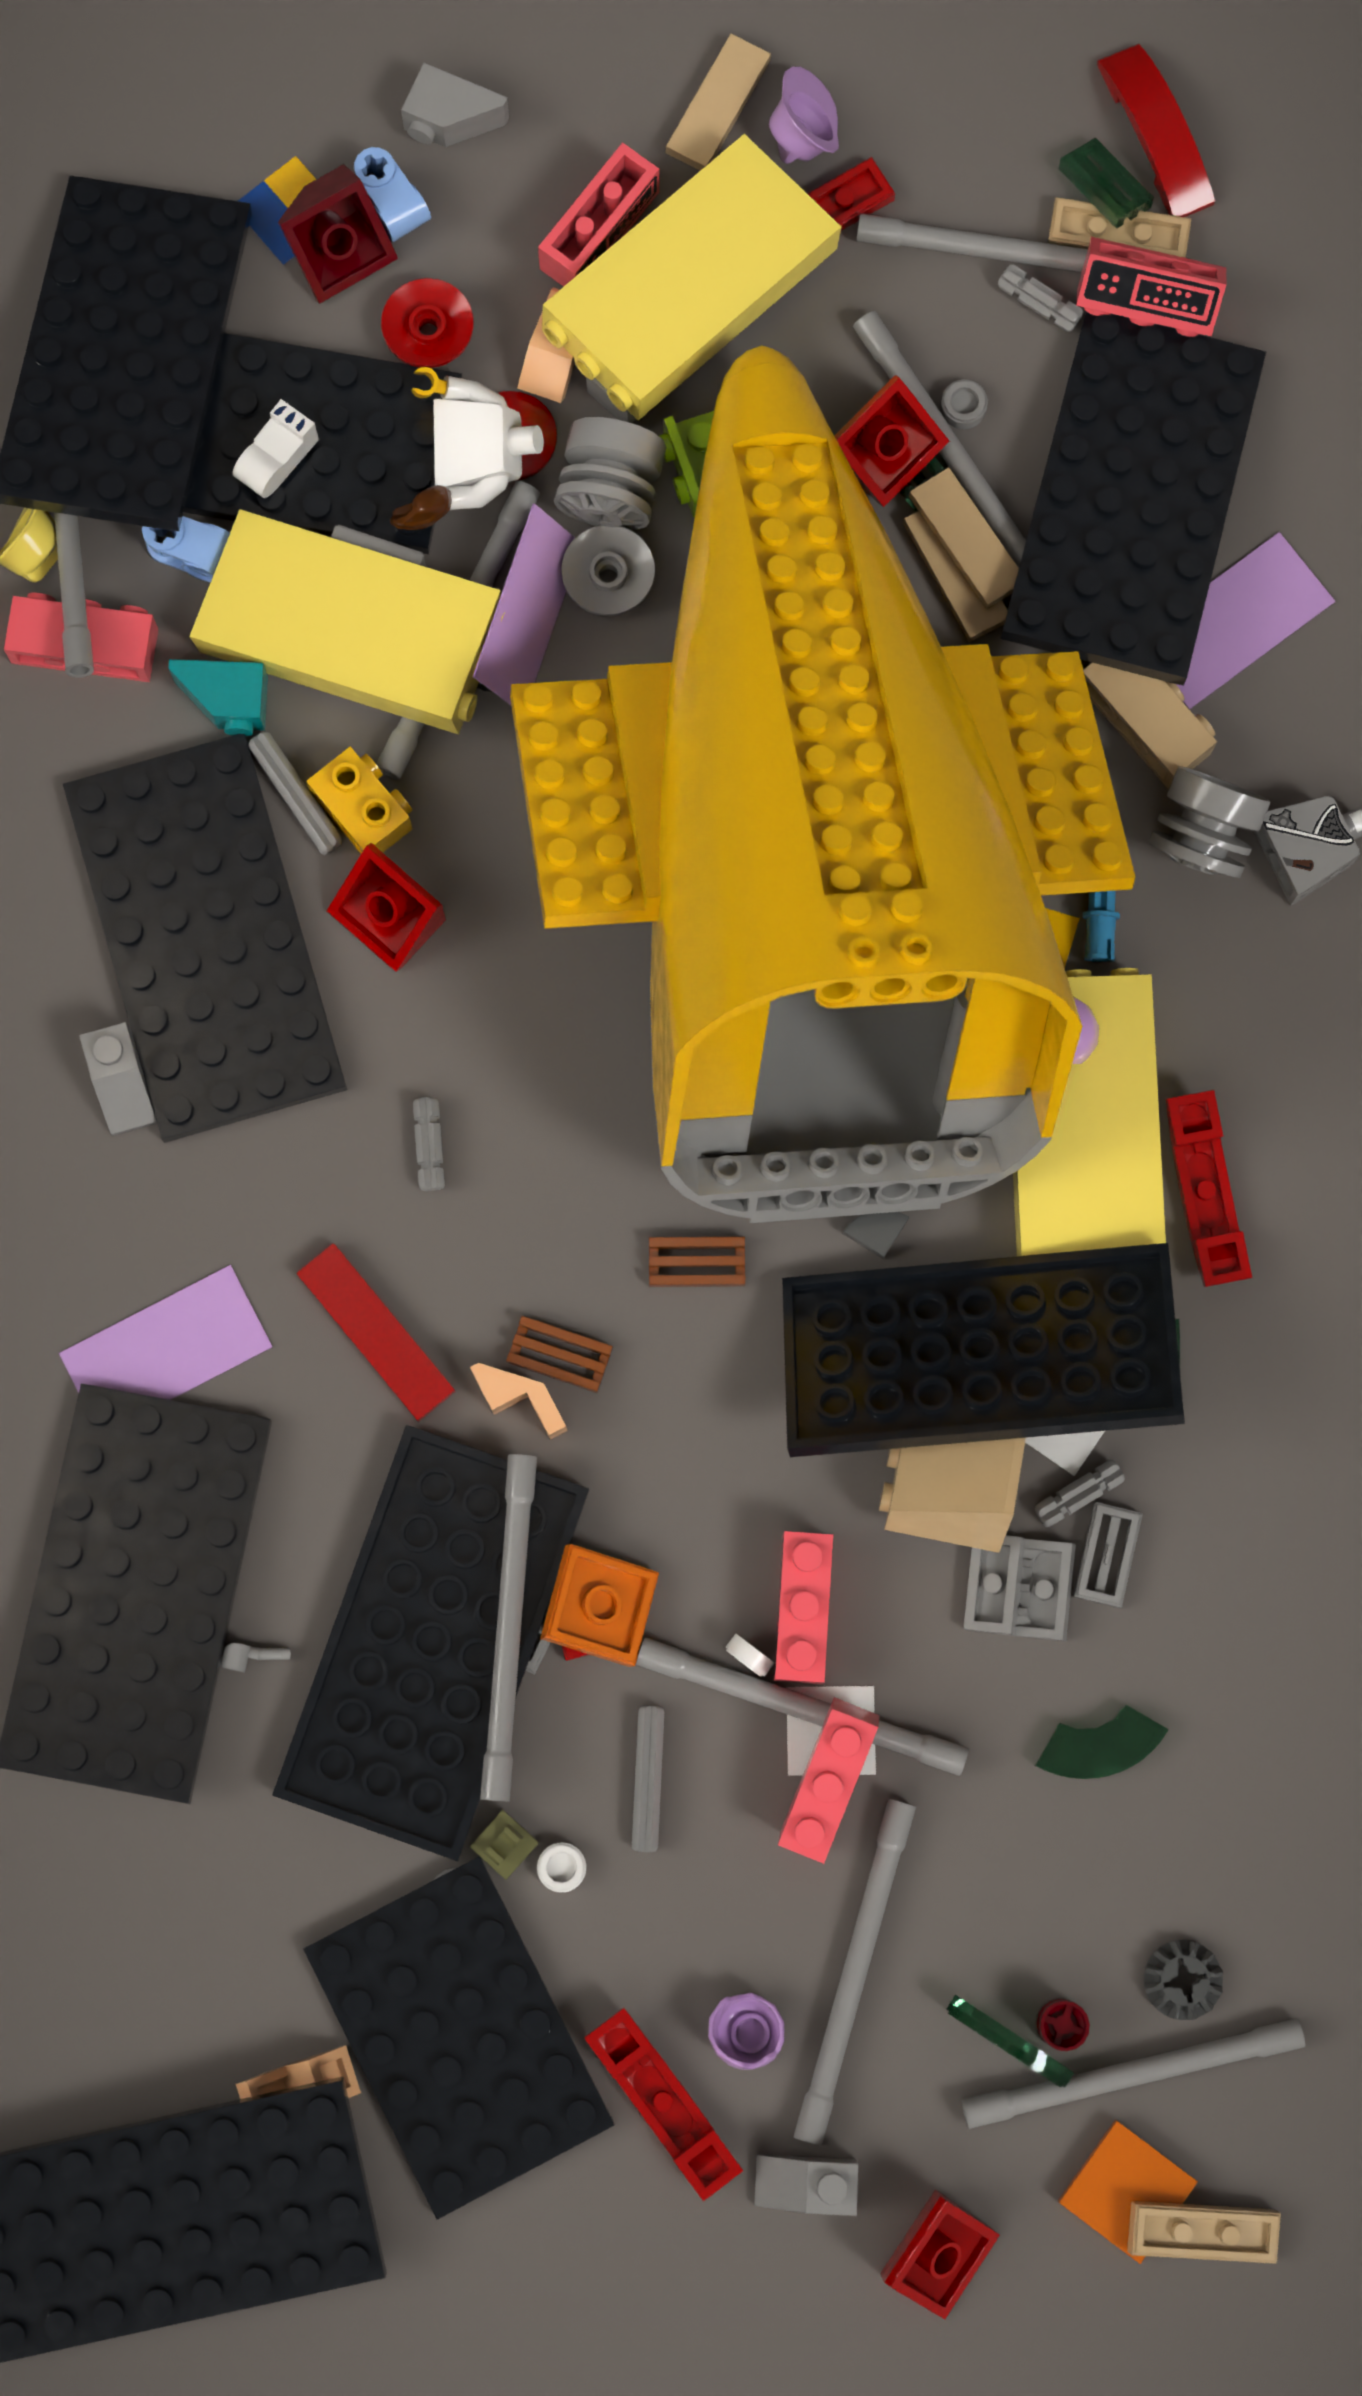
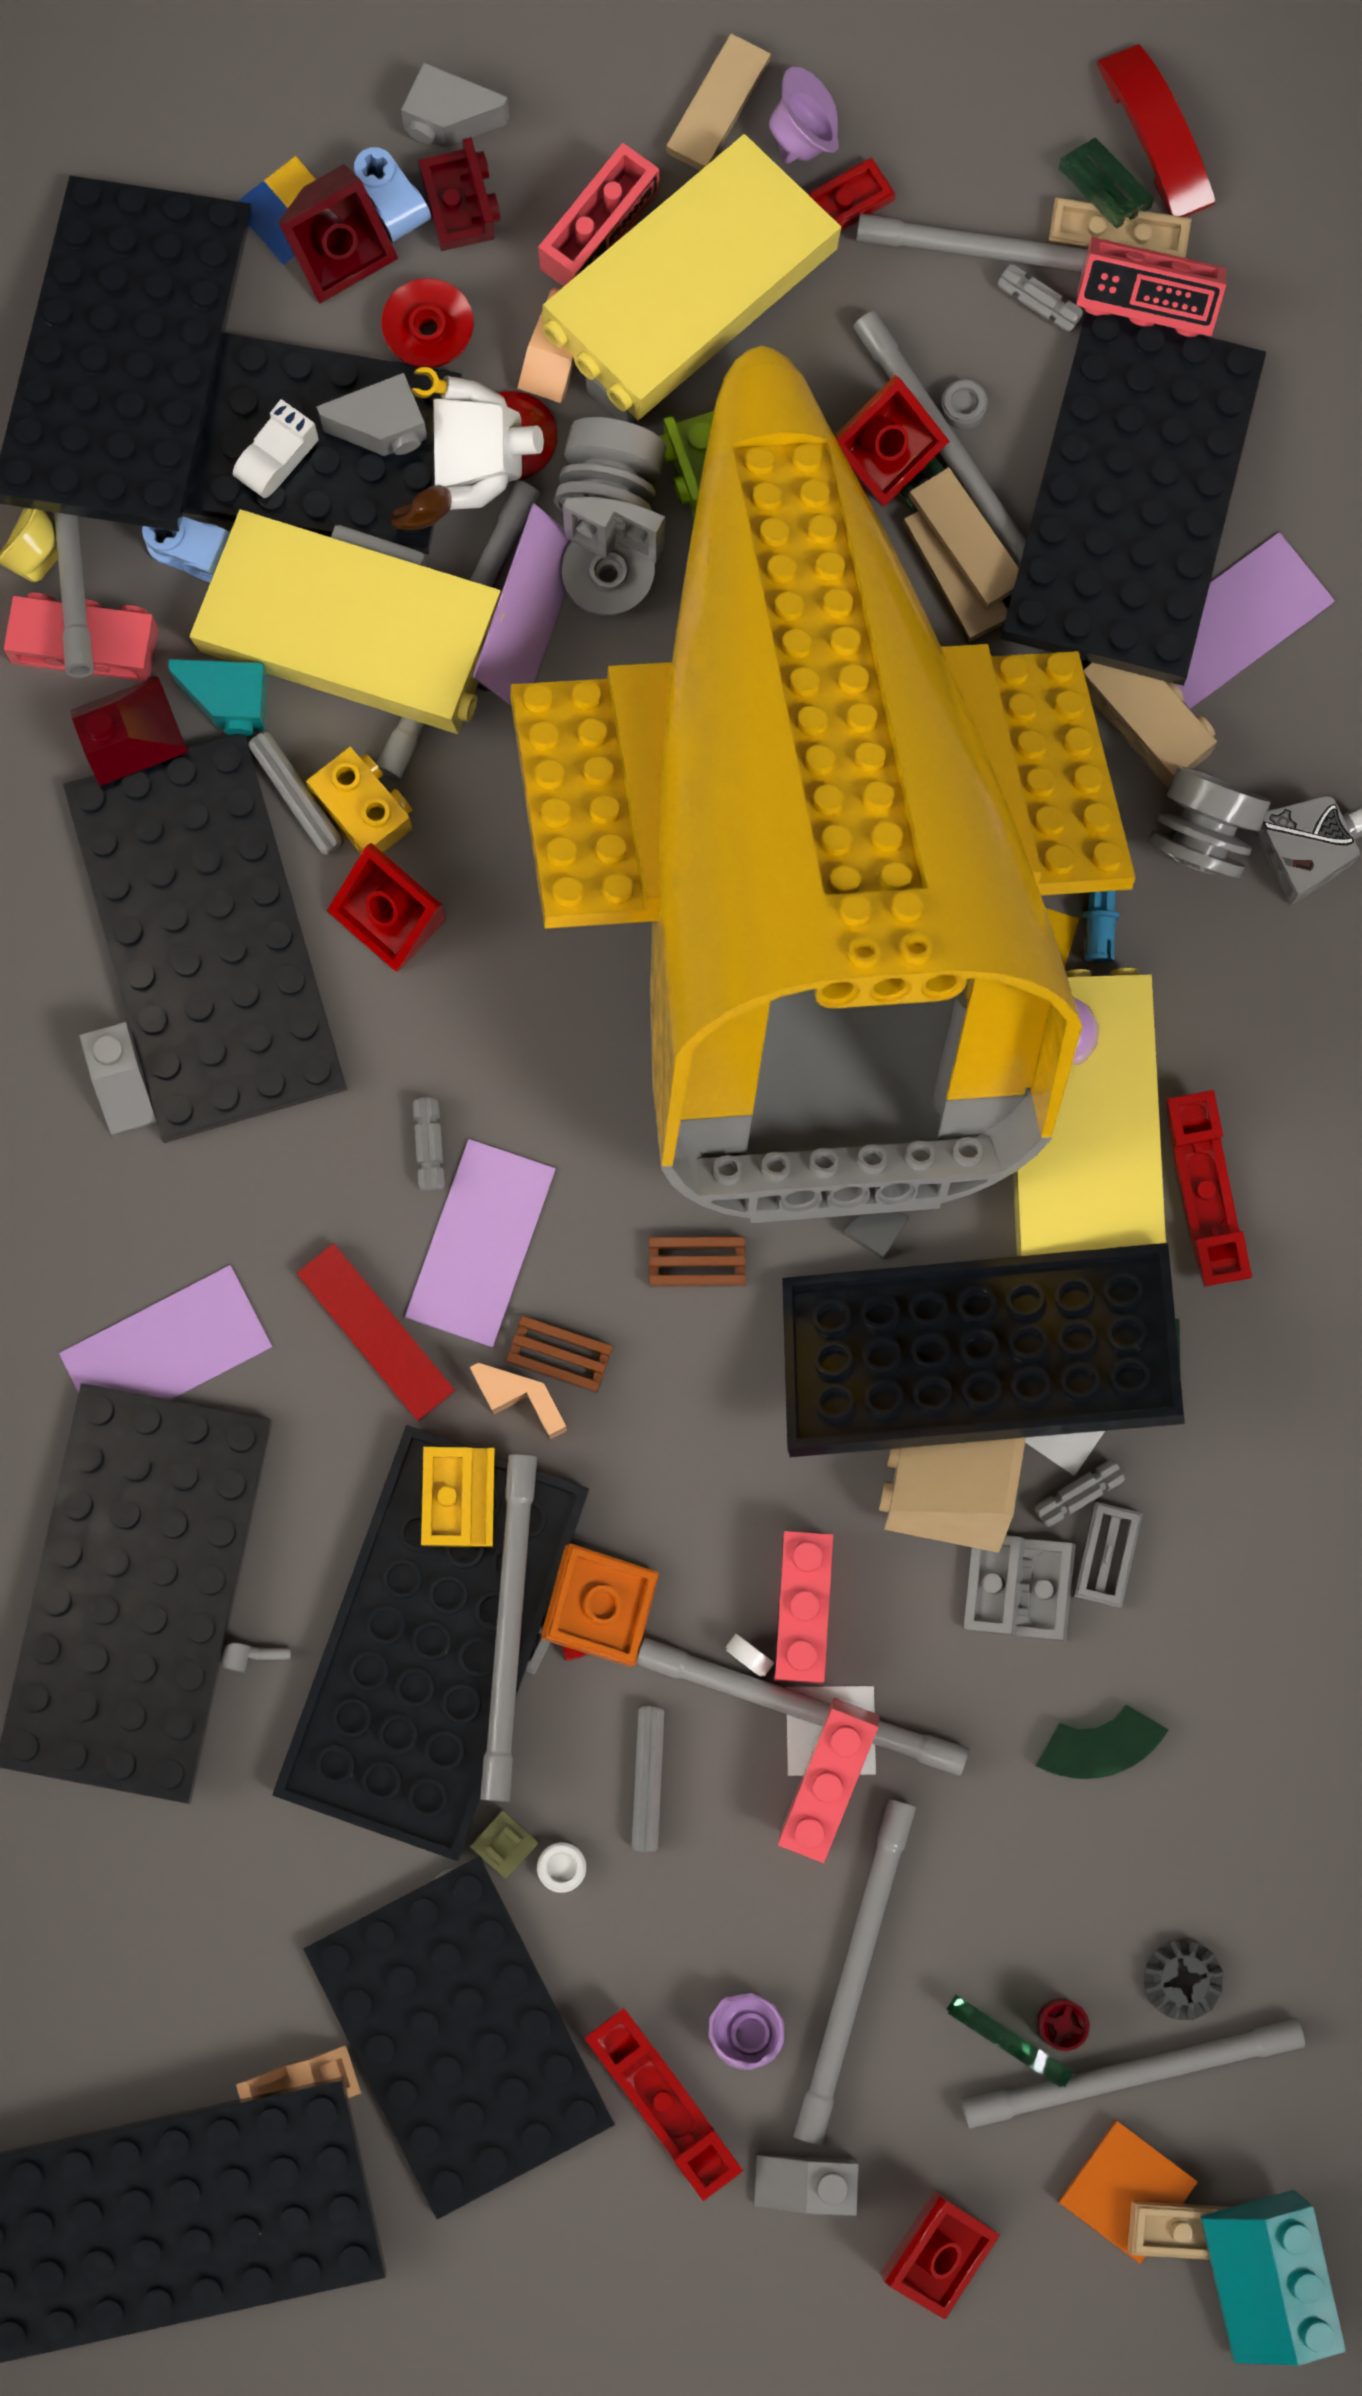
(128, 731): none -> dark red slope
(377, 417): none -> light grey slope
(458, 197): none -> dark red bracket
(458, 1496): none -> yellow plate
(480, 1243): none -> lavender piece
(602, 522): none -> light grey slope
(1273, 2281): none -> teal slope

